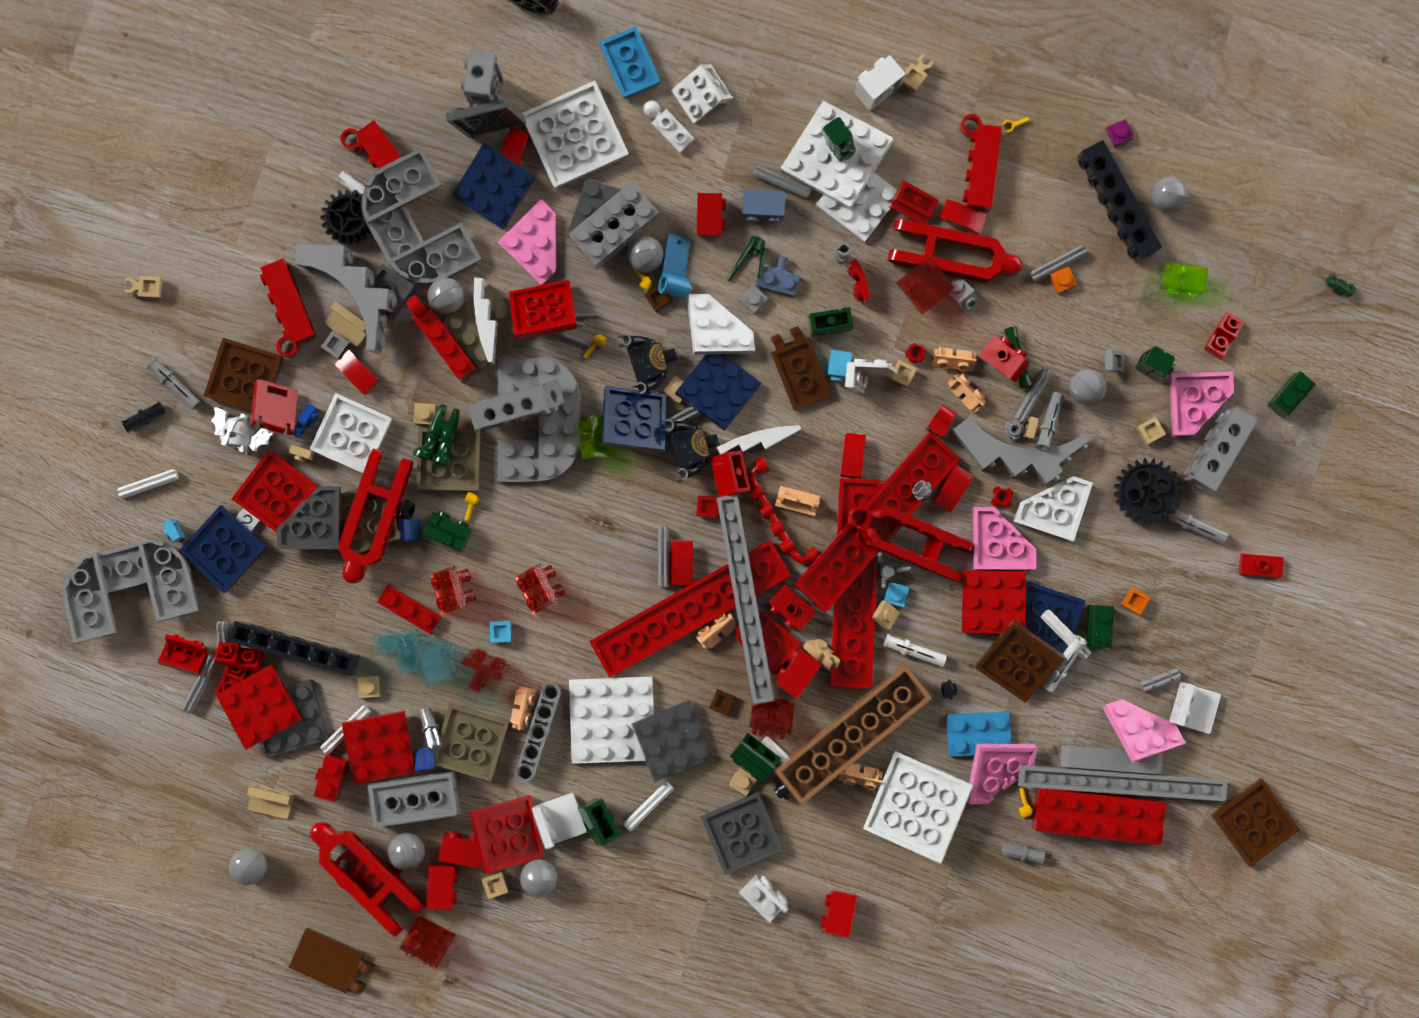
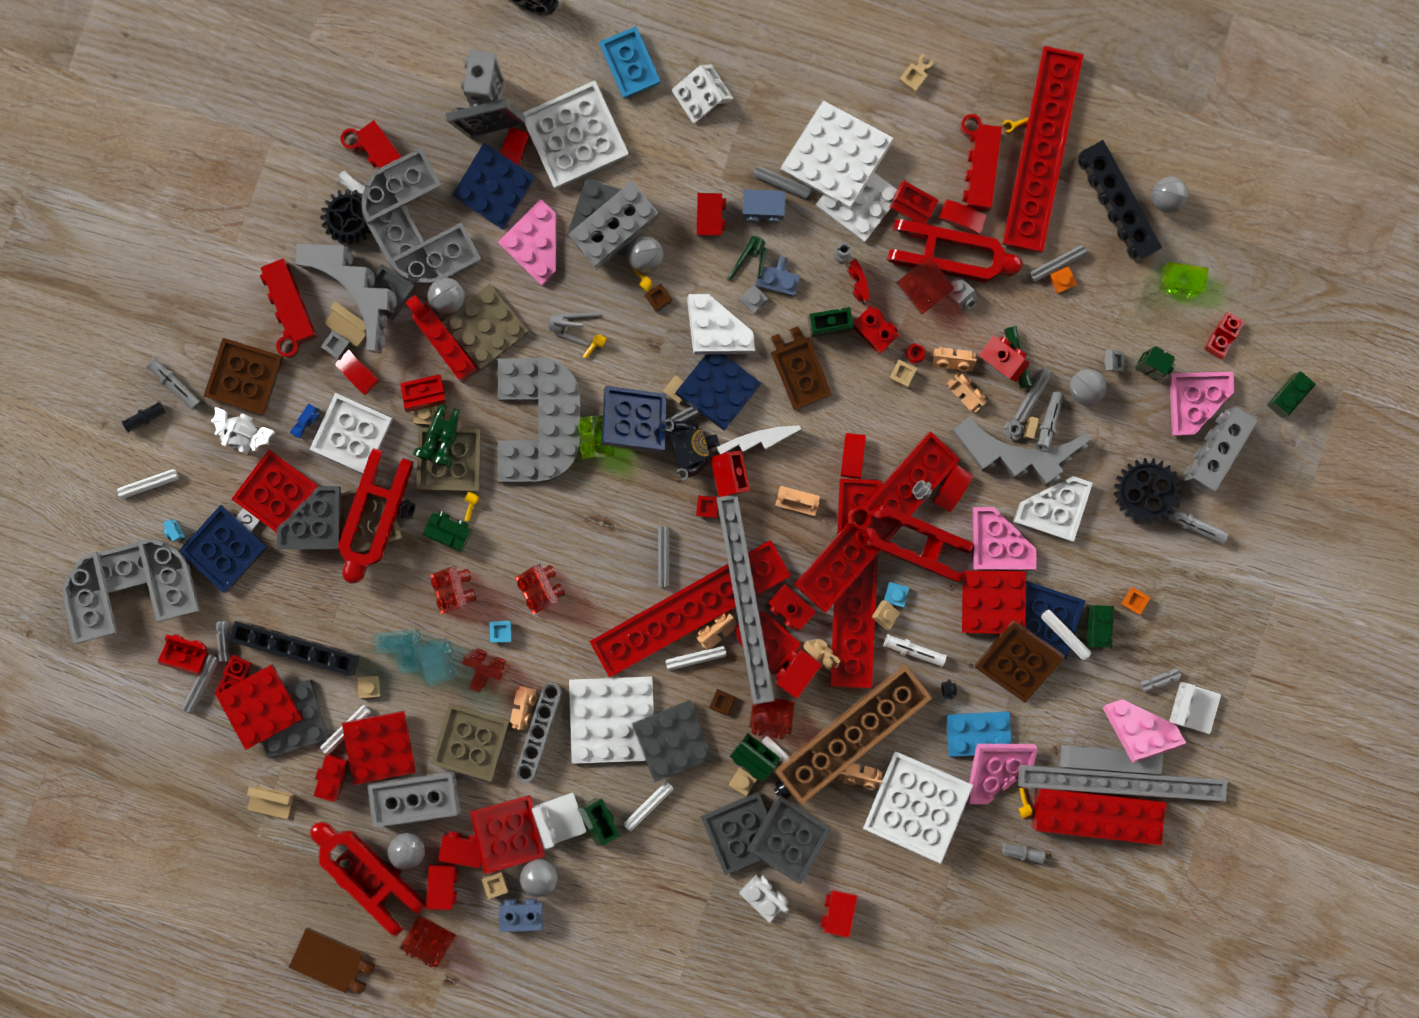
(146, 287): tan plate -> none
(241, 658): red slope -> none
(247, 866): light grey piece -> none
(274, 409): container -> none
(302, 454): tan plate -> none
(409, 609): red plate -> none
(410, 530): blue tile -> none
(423, 393): none -> red plate
(424, 759): blue tile -> none
(430, 728): light grey axle -> none
(486, 327): white slope -> none
(516, 405): light grey brick -> none
(521, 915): none -> sand blue brick
(542, 310): red plate -> none
(647, 361): black torso -> none
(668, 127): white plate -> none
(673, 268): dark azure door -> none
(681, 562): red slope -> none
(695, 658): none -> white axle
(768, 511): red bar -> none
(789, 839): none -> dark grey plate
(838, 365): medium azure brick -> none
(839, 139): dark green brick -> none
(856, 373): white bracket -> none
(875, 329): none -> red brick
(879, 82): white brick -> none
(888, 571): light grey plant -> none
(941, 421): red leg -> none
(1007, 493): red plate -> none
(1042, 149): none -> red plate
(1069, 657): white pin -> none
(1119, 132): magenta plate -> none
(1150, 430): tan plate -> none
(1255, 822): reddish brown plate -> none
(1261, 565): red plate -> none
(1340, 285): dark green piece -> none

